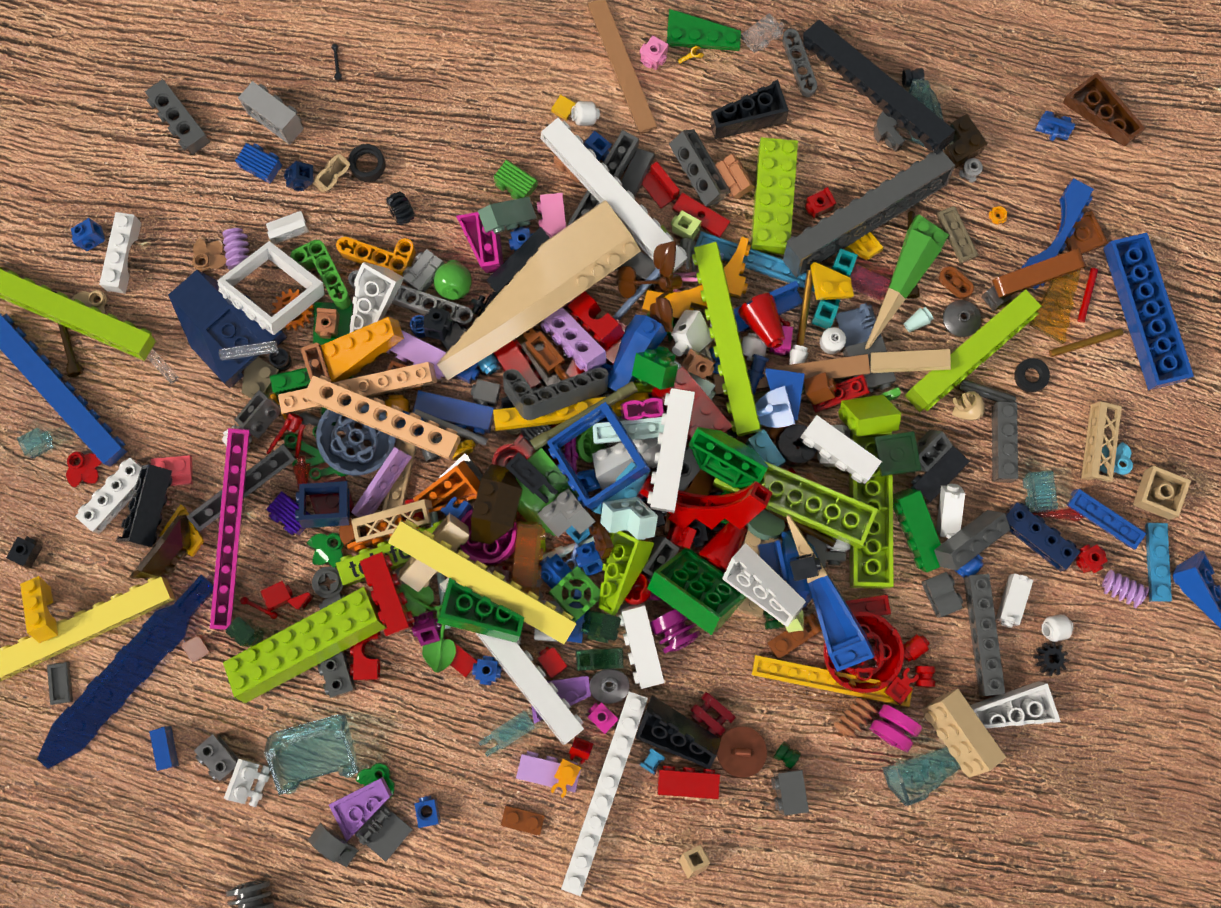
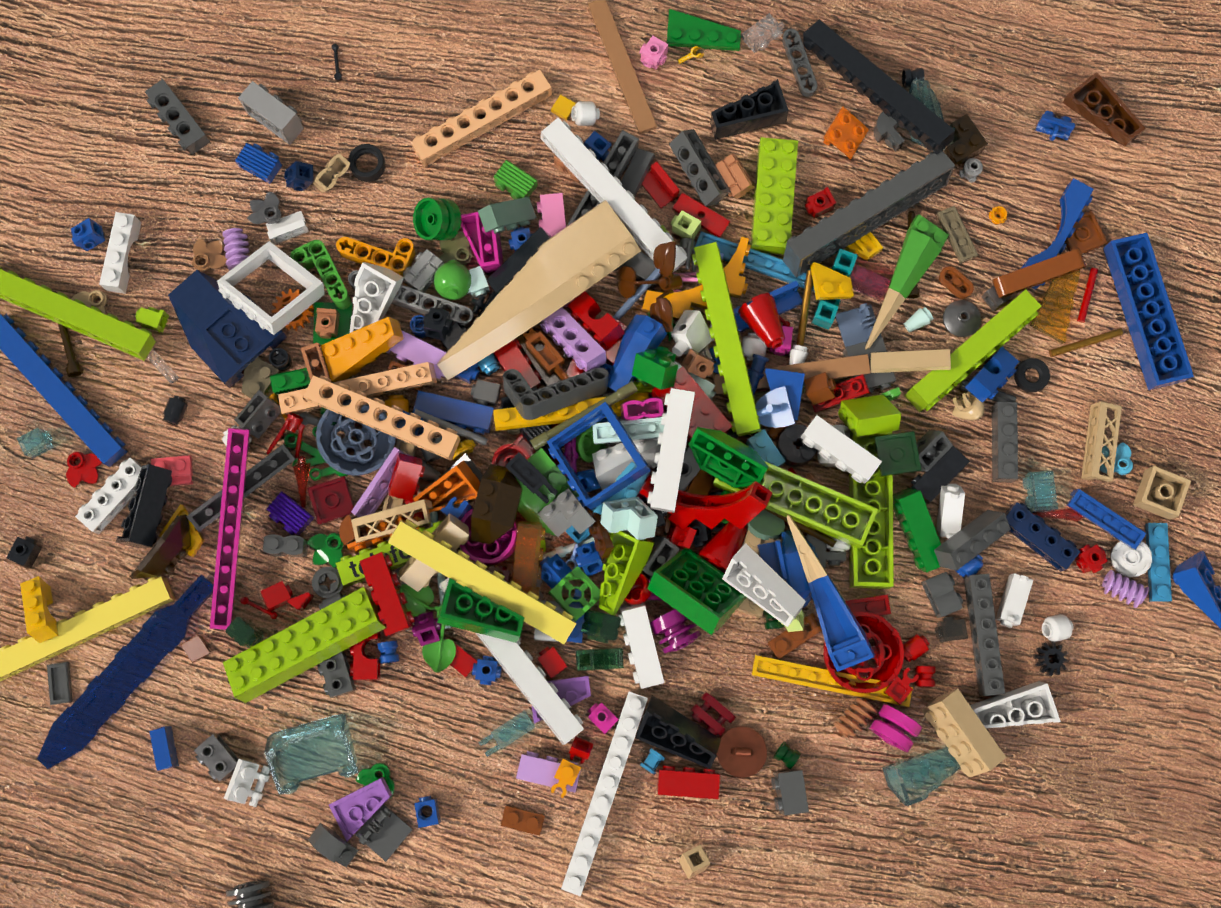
(152, 318): none -> lime brick
(174, 410): none -> black brick
(248, 350): clear axle -> none
(263, 210): none -> flat silver plate
(281, 546): none -> dark grey brick
(324, 520): dark blue window -> none
(388, 652): none -> blue wheel
(400, 208): black gear -> none
(405, 477): none -> red brick
(430, 473): none -> dark grey cone
(437, 219): none -> green wheel
(454, 248): none -> olive plate
(477, 127): none -> light nougat brick
(478, 283): none -> light aqua brick
(609, 692): flat silver dish -> none
(805, 566): black brick -> none
(827, 343): white head -> none
(845, 133): none -> orange hinge
(951, 629): none -> clear smoke brick
(993, 375): none -> blue arch
(1129, 561): none -> white tile

